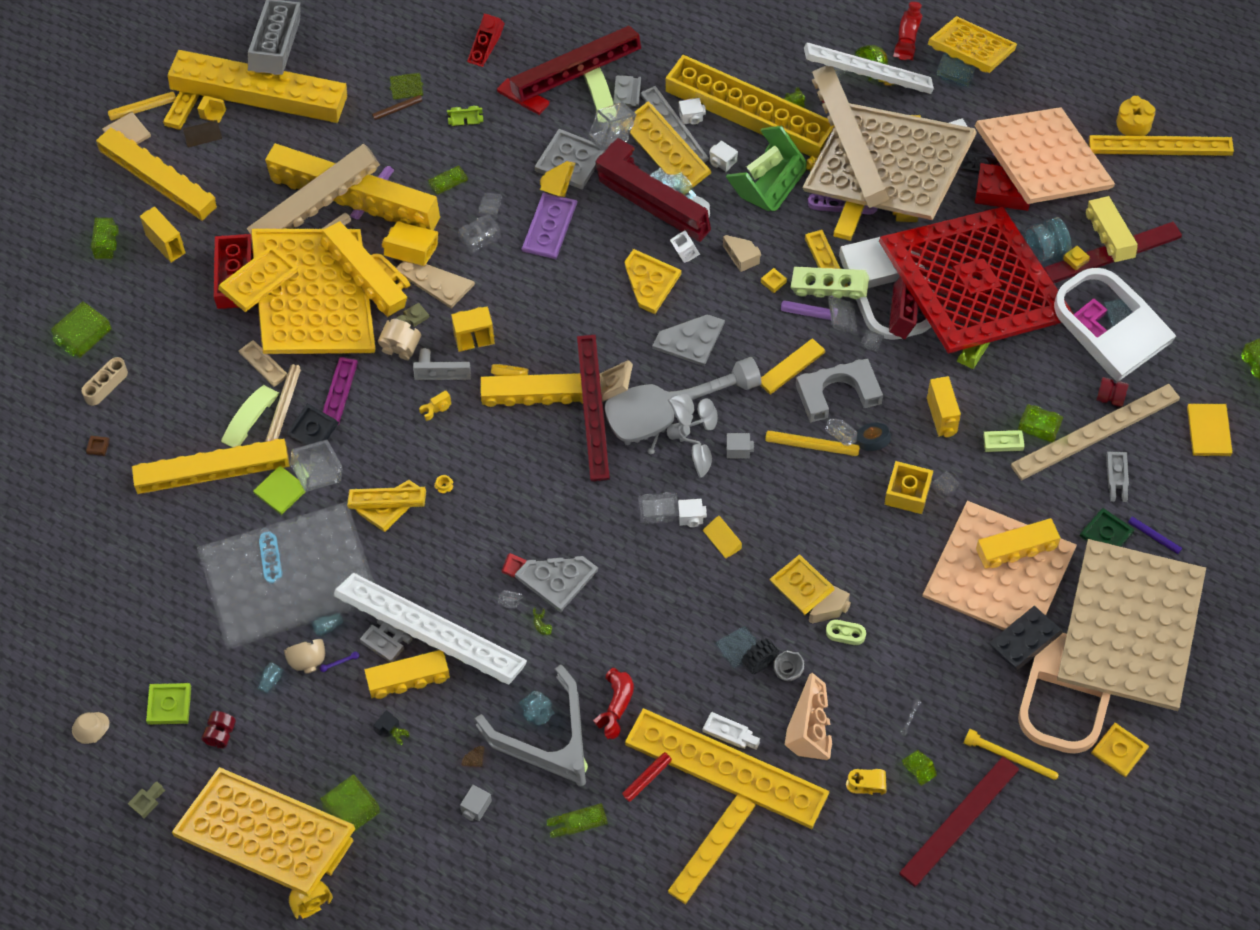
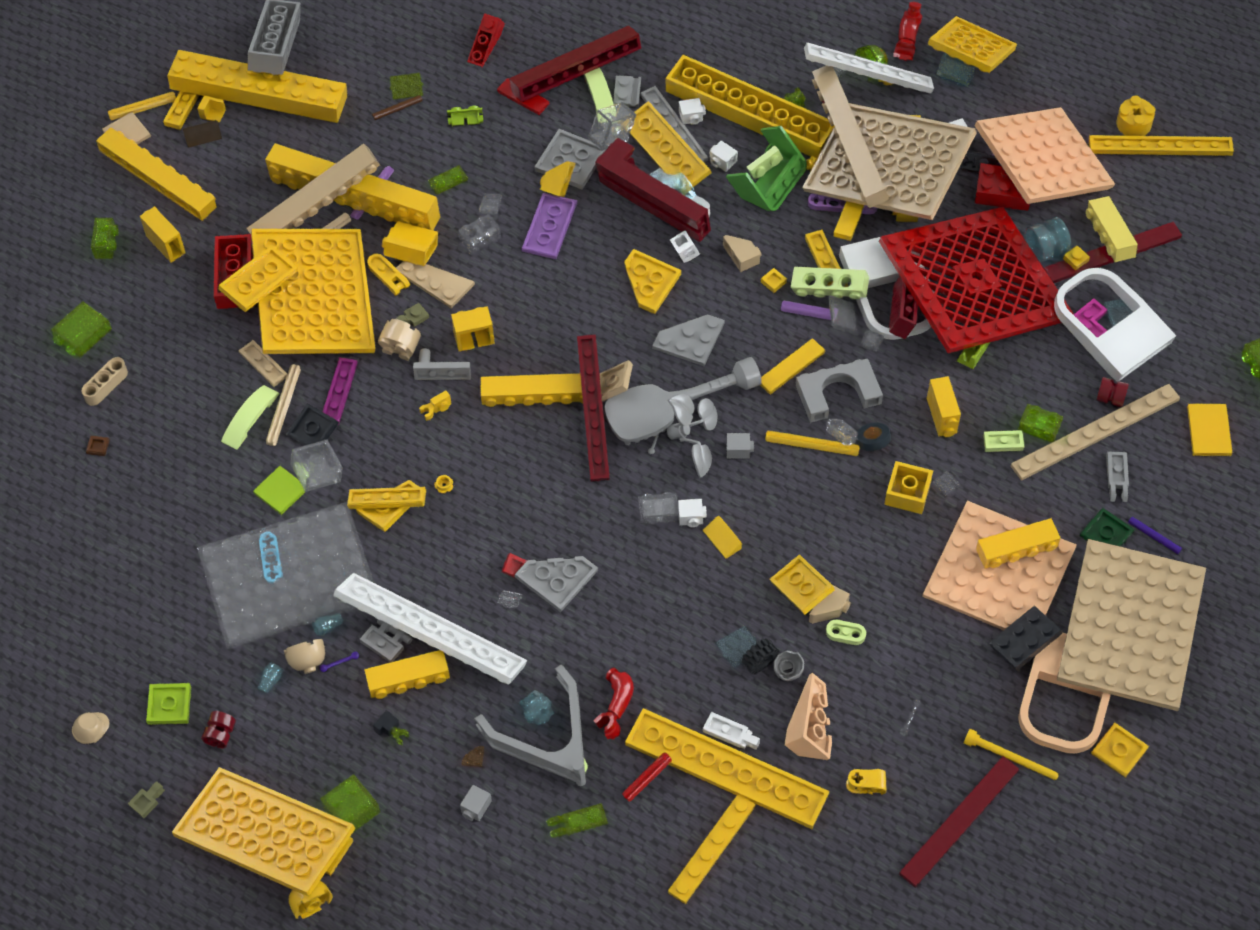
(210, 466): yellow brick -> none
(363, 269): yellow brick -> none
(505, 370): yellow plate -> none
(541, 627): clear neon green arm -> none
(920, 766): clear neon green bracket -> none

